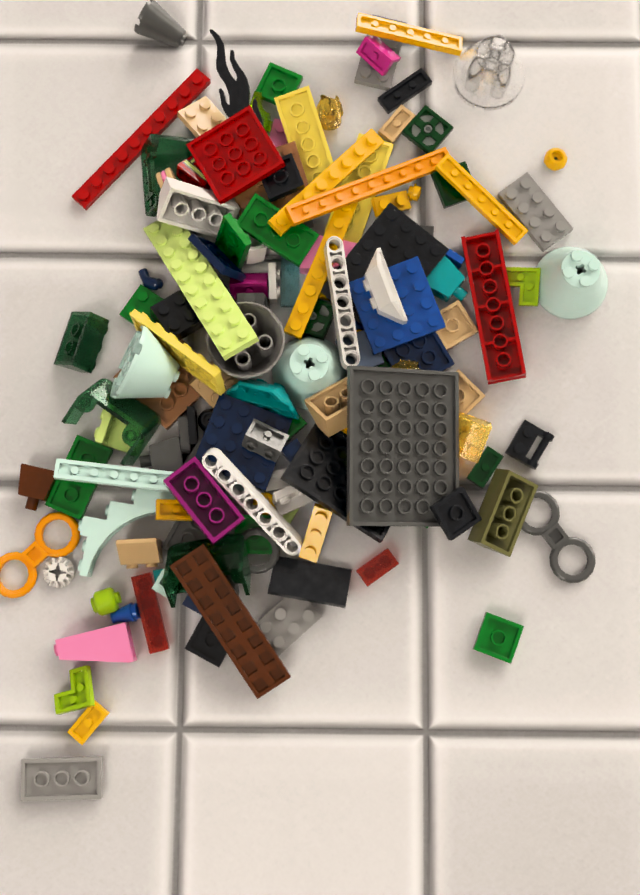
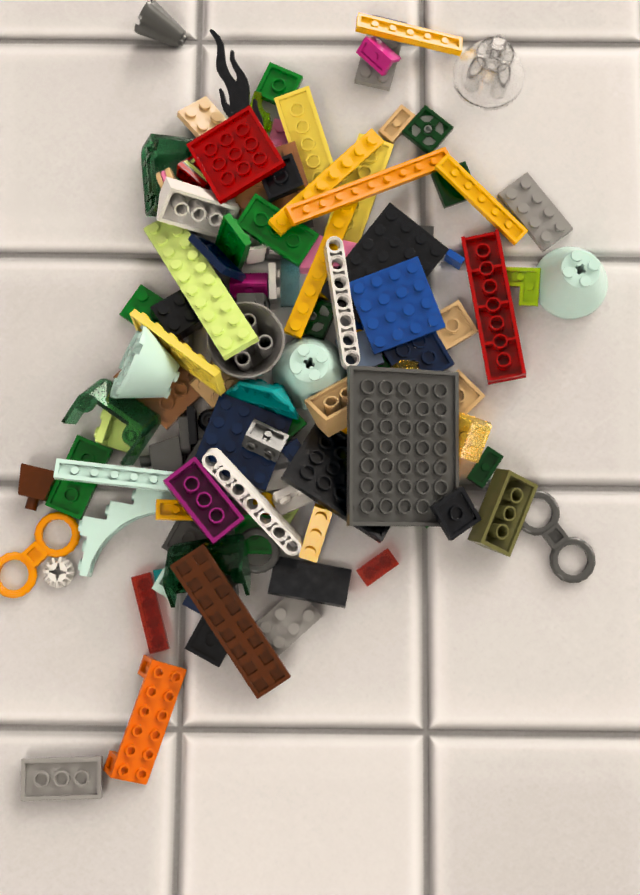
(81, 342): clear green slope -> none
(81, 692): lime plate -> none
(88, 722): yellow plate -> none
(103, 644): bright pink slope -> none
(106, 601): lime head -> none
(128, 613): blue cone -> none
(132, 147): red plate -> none
(140, 551): tan slope -> none
(147, 722): none -> orange bracket
(149, 282): dark blue arm -> none
(329, 112): clear yellow hat -> none
(382, 290): white wedge -> none
(398, 199): yellow plate -> none
(404, 90): black tile -> none
(414, 192): yellow plate -> none
(446, 281): teal torso -> none
(498, 637): green plate -> none
(524, 440): black plate -> none
(554, 164): yellow plate -> none

